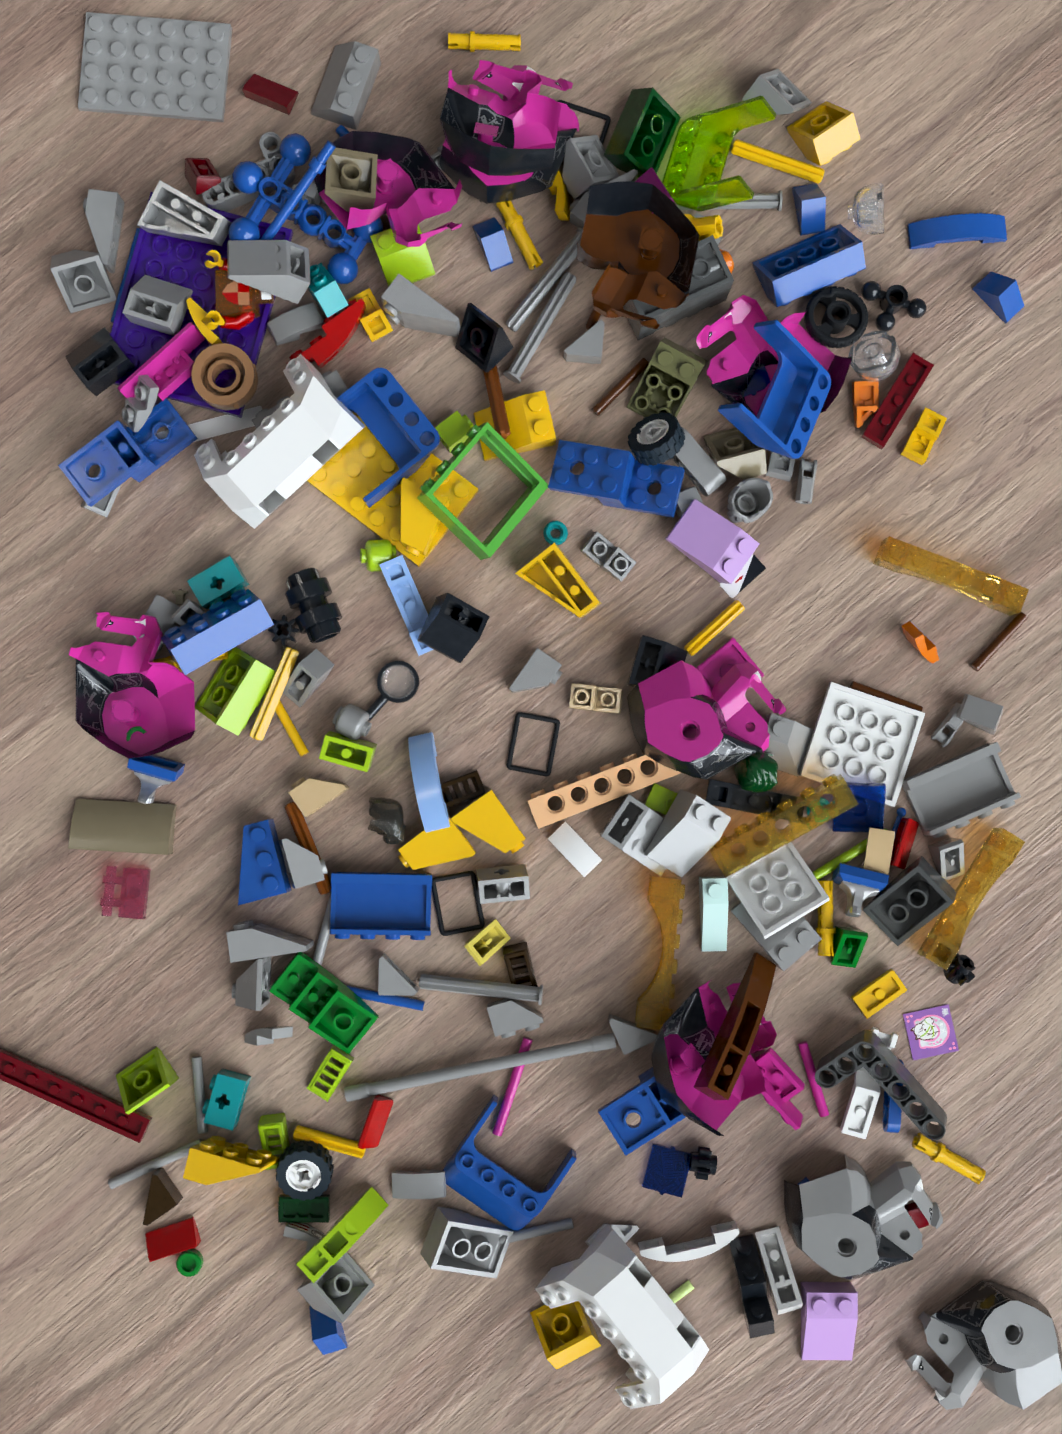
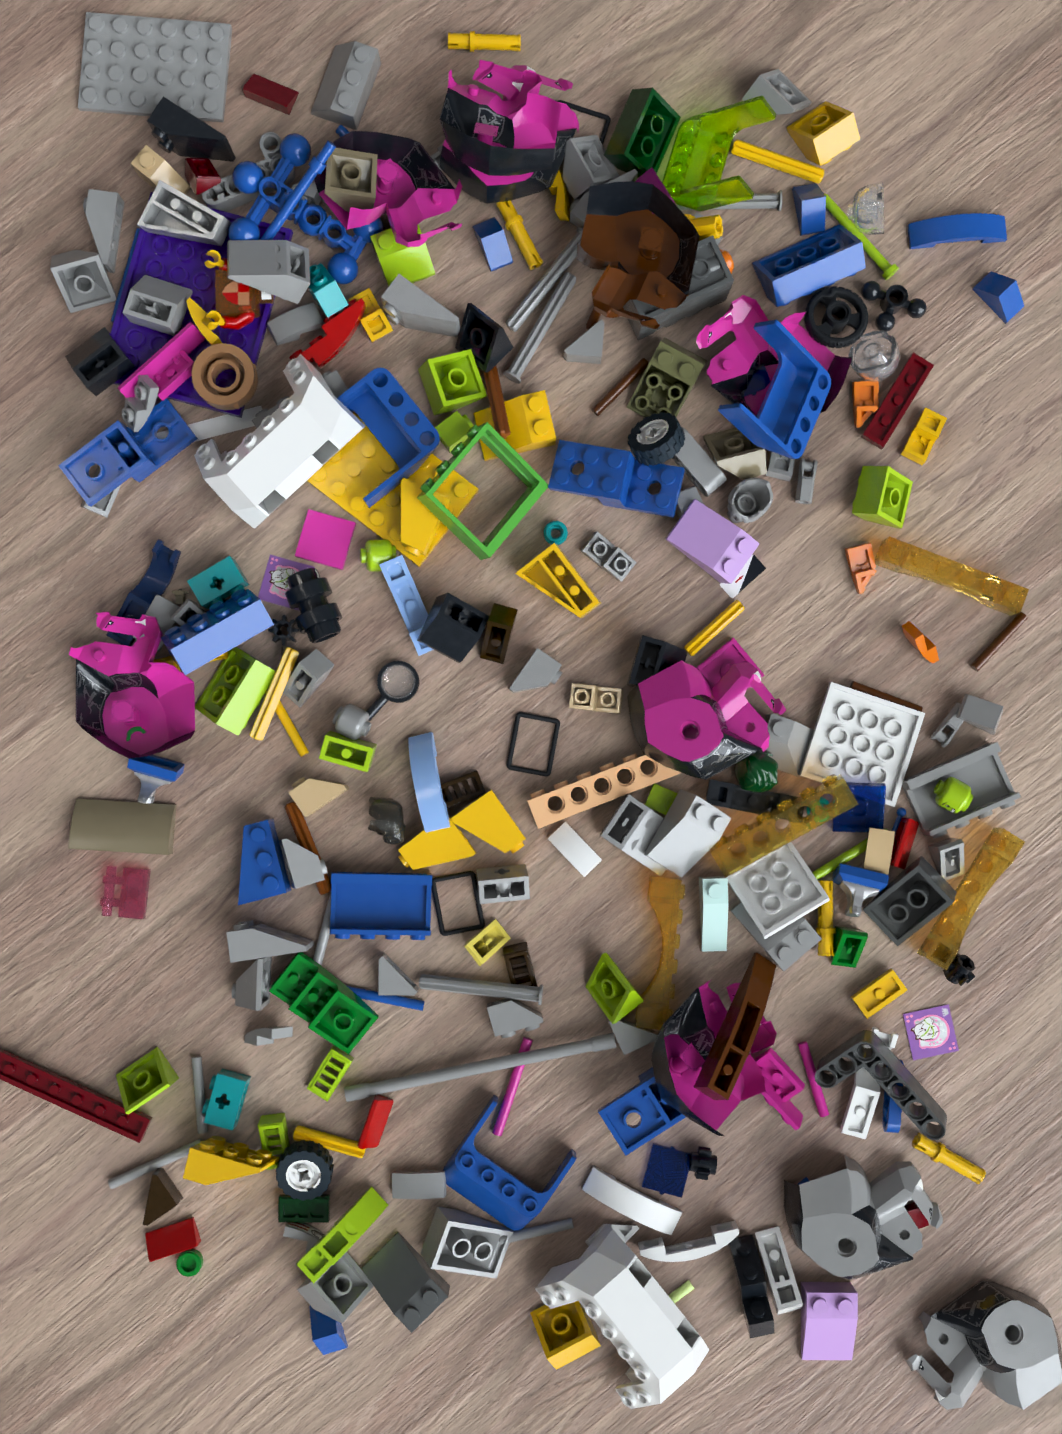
(153, 168): none -> tan slope
(153, 583): none -> dark blue piece
(187, 134): none -> black slope
(275, 579): none -> sticker
(325, 539): none -> dark pink tile
(406, 1282): none -> dark grey slope
(451, 381): none -> lime slope
(498, 633): none -> dark brown slope
(612, 989): none -> lime slope
(631, 1202): none -> white slope
(861, 565): none -> orange slope
(882, 496): none -> lime slope
(888, 269): none -> lime bar
(953, 795): none -> lime head

